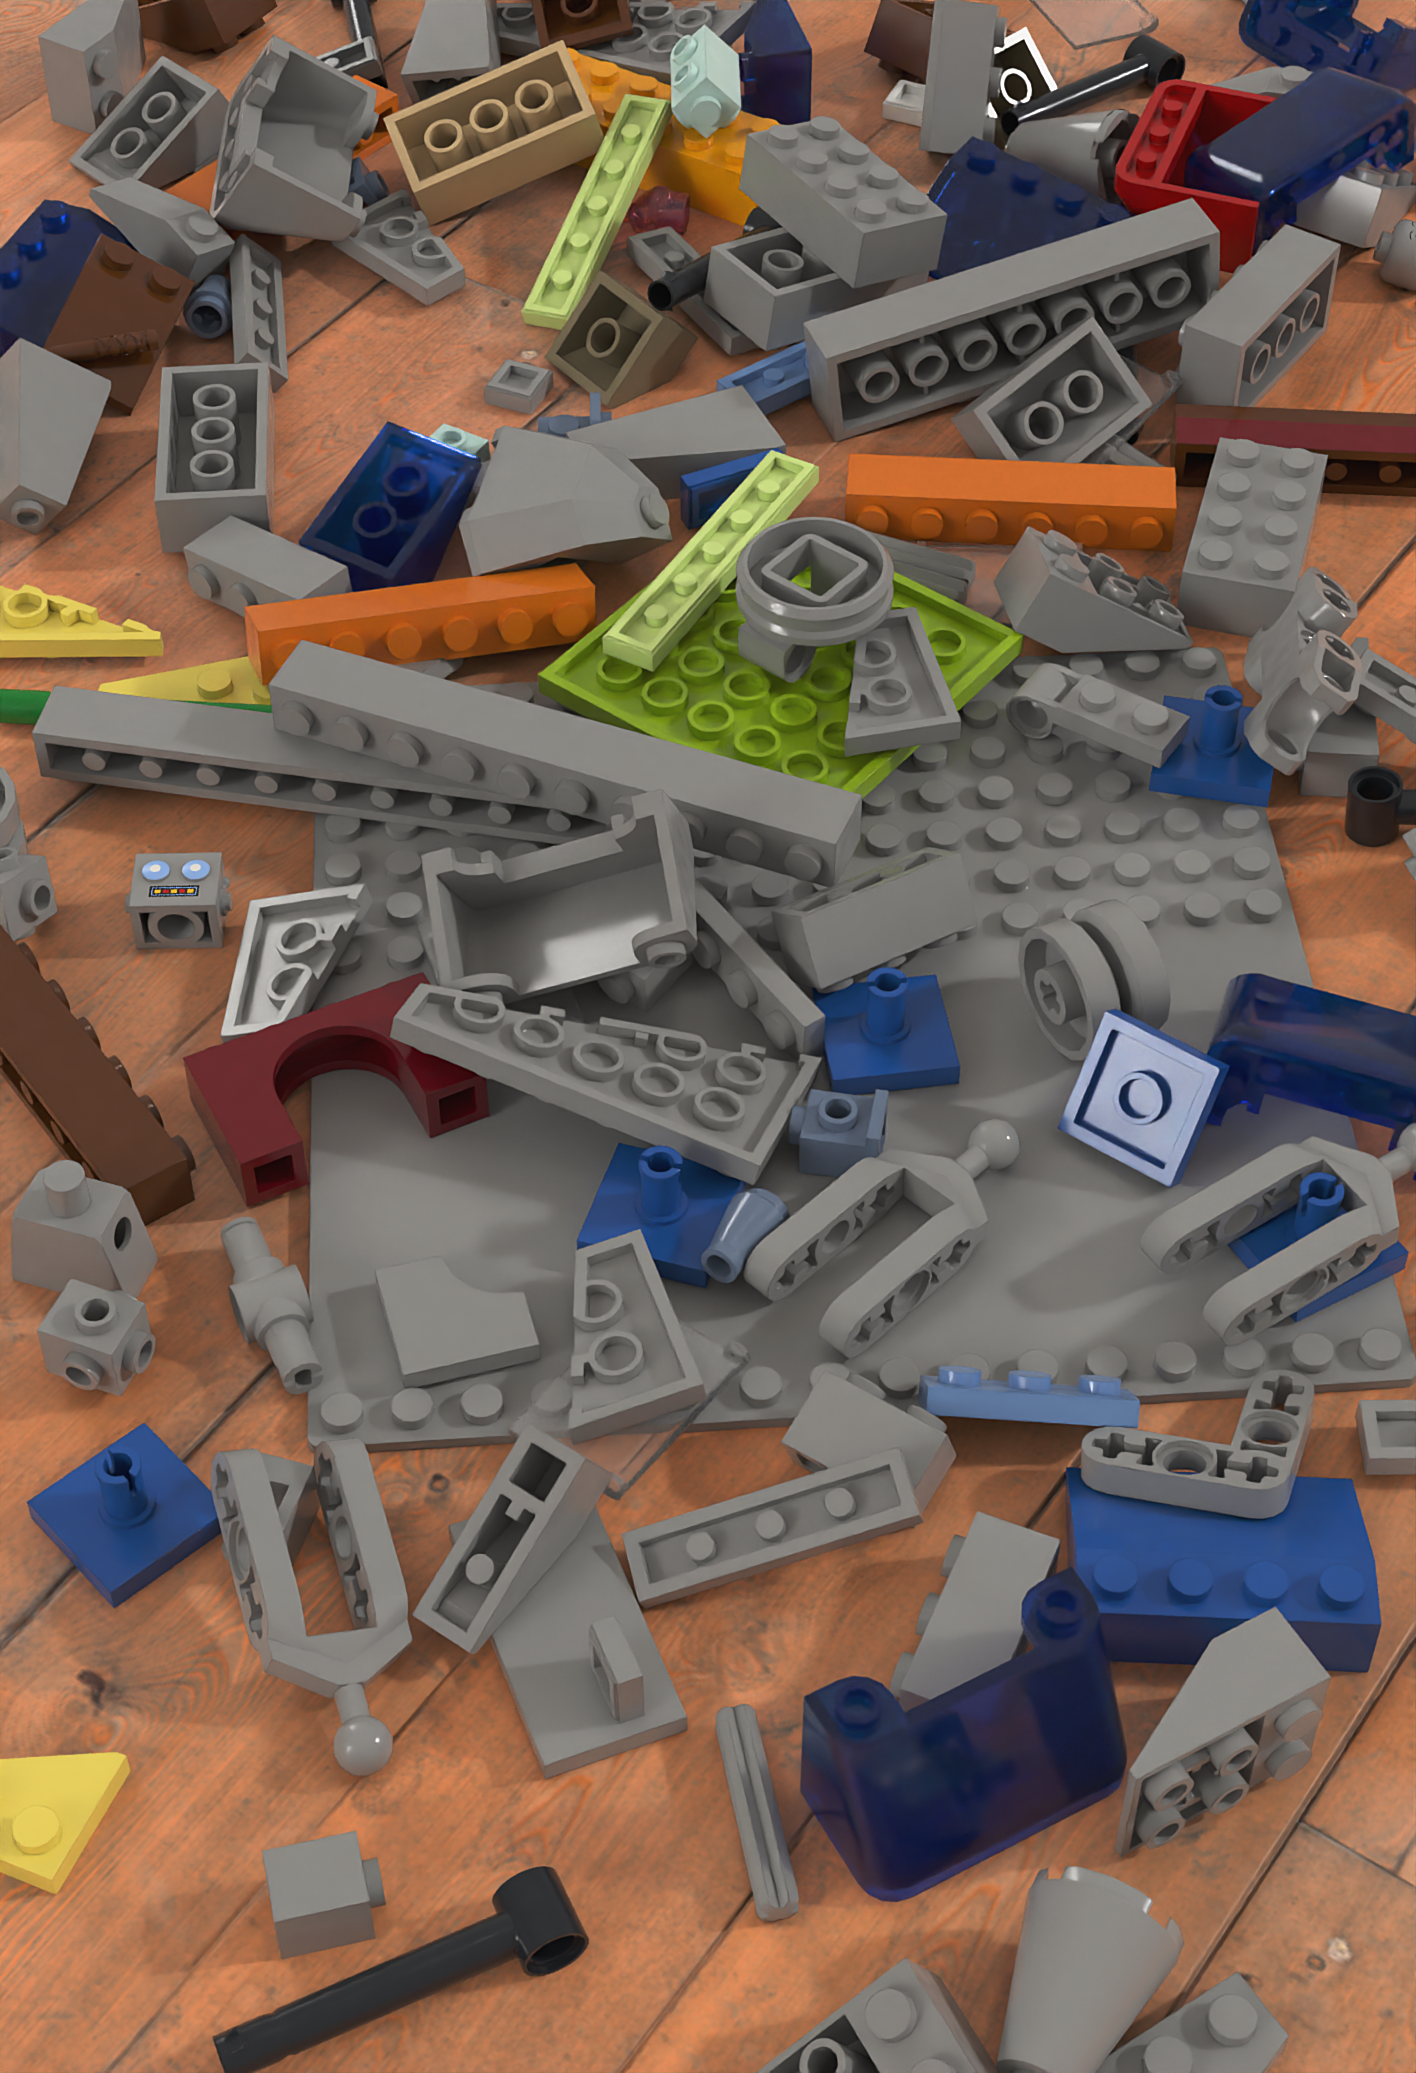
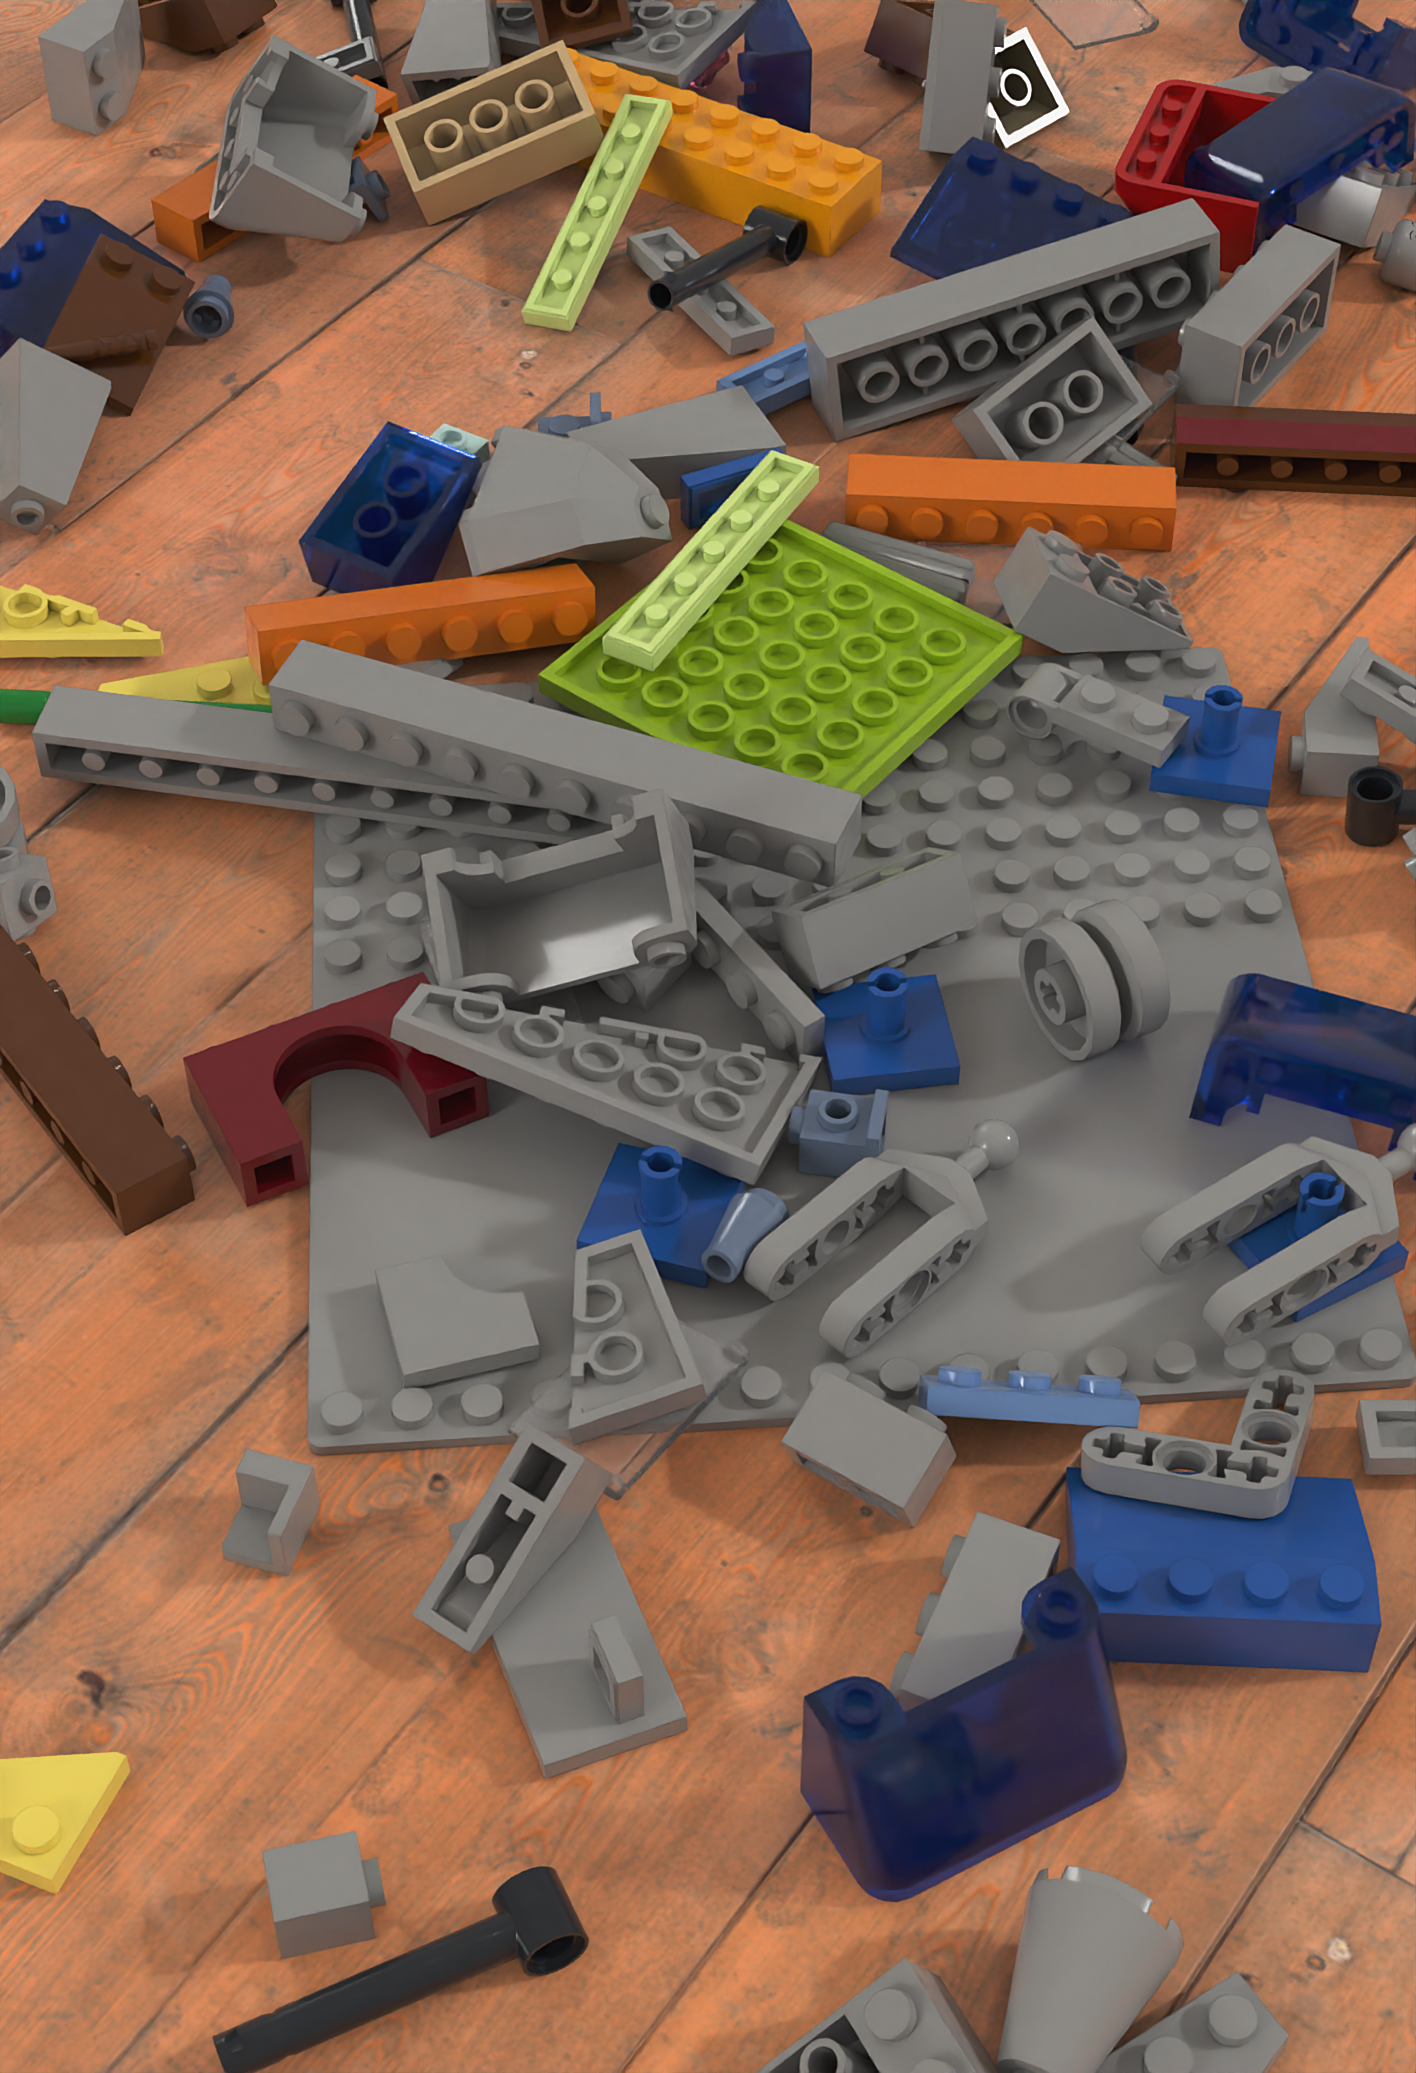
(79, 1232): light grey torso -> none
(96, 1337): light grey brick -> none
(127, 1514): blue tile -> none
(157, 130): light grey slope -> none
(166, 228): light grey slope -> none
(179, 900): light grey head -> none
(214, 450): light grey brick -> none
(249, 566): light grey brick -> none
(258, 309): light grey plate -> none
(270, 1602): light grey piece -> none
(271, 1305): light grey pin -> none
(289, 955): light grey wing -> none
(404, 250): light grey wing -> none
(518, 386): light grey tile -> none
(619, 343): dark tan slope -> none
(659, 209): clear pink piece -> none
(704, 82): light aqua brick -> none
(757, 1813): light grey axle -> none
(772, 1527): light grey plate -> none
(776, 284): light grey brick -> none
(842, 201): light grey brick -> none
(846, 598): light grey piece -> none
(898, 690): light grey wing -> none
(905, 103): white tile -> none
(1077, 148): light grey cone -> none
(1143, 62): black piece -> none
(1143, 1097): tile -> none
(1232, 1725): light grey slope -> none
(1250, 536): light grey brick -> none
(1301, 671): light grey piece -> none

